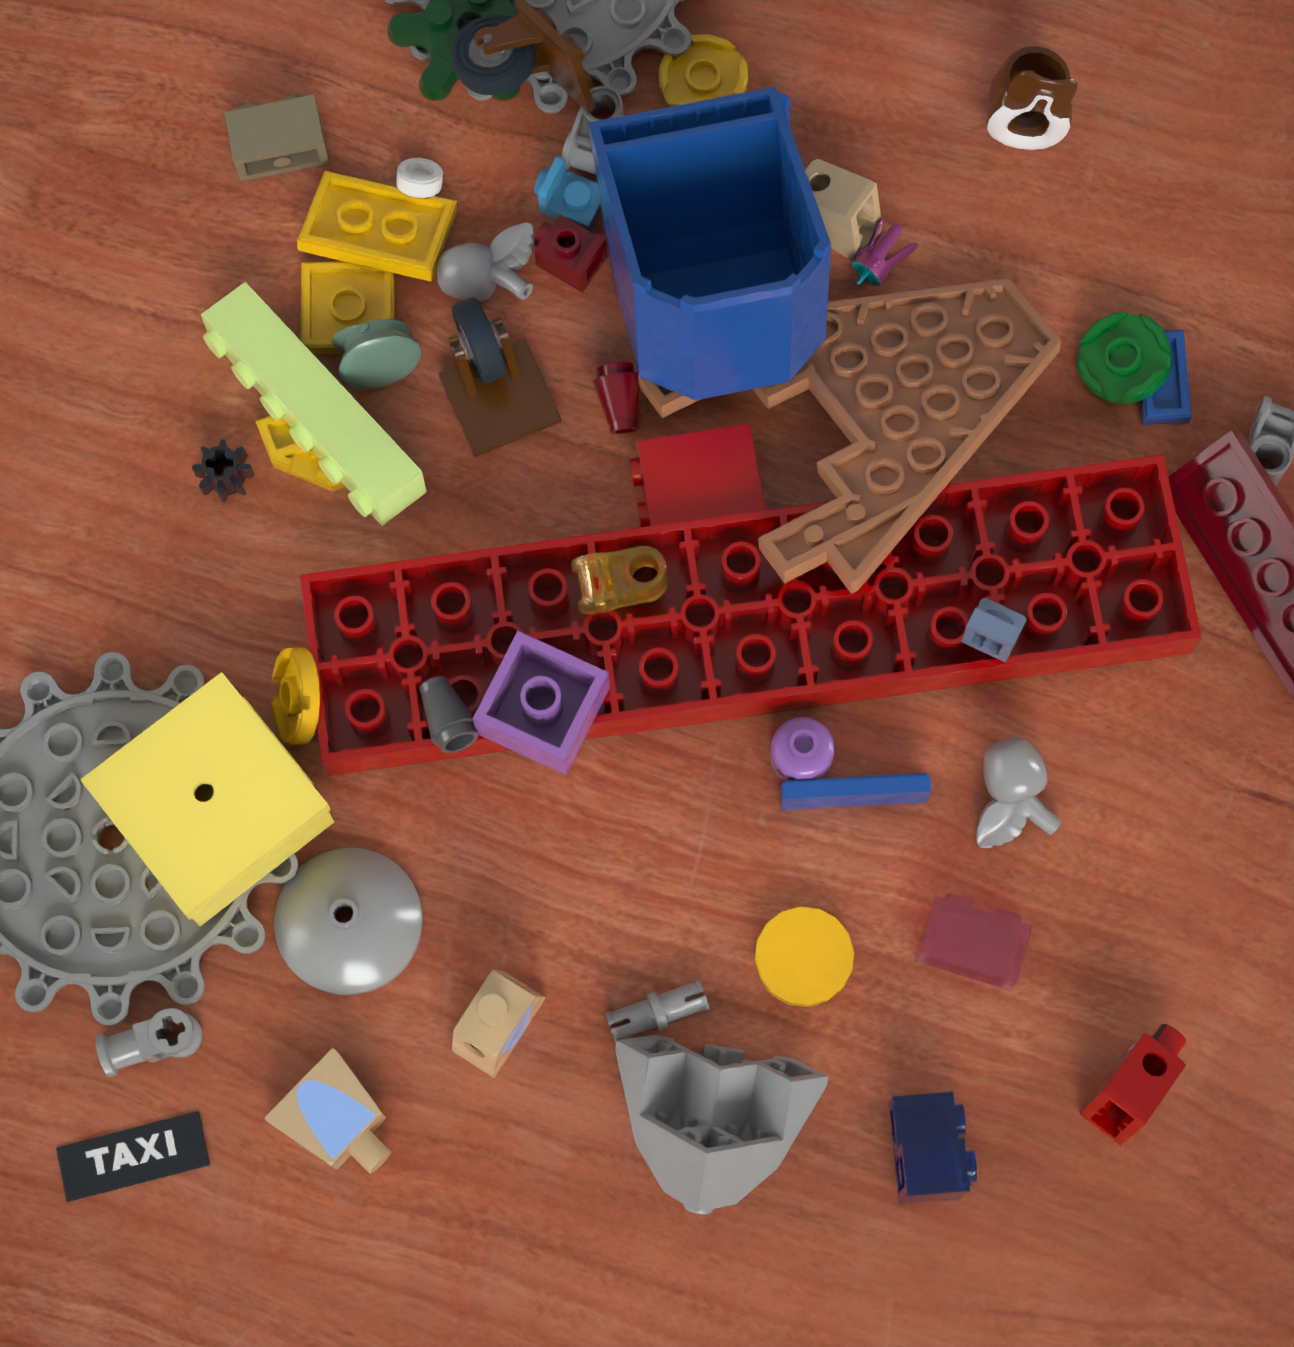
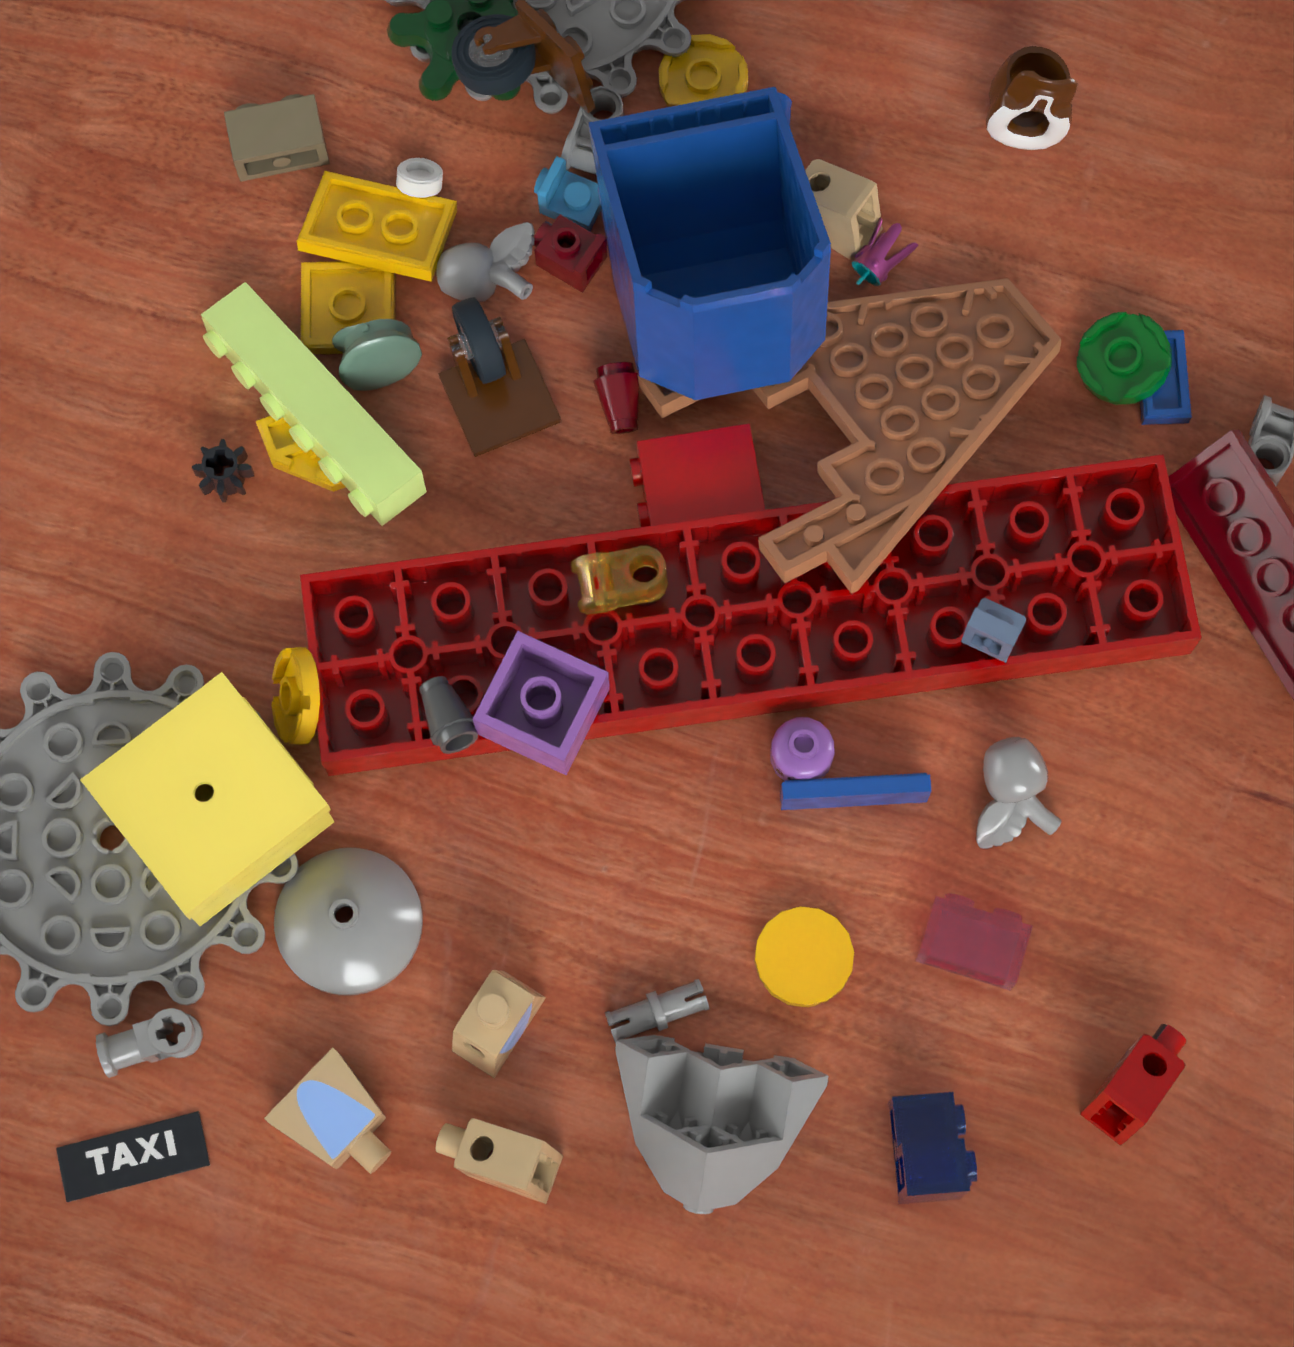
(517, 1160): none -> tan torso

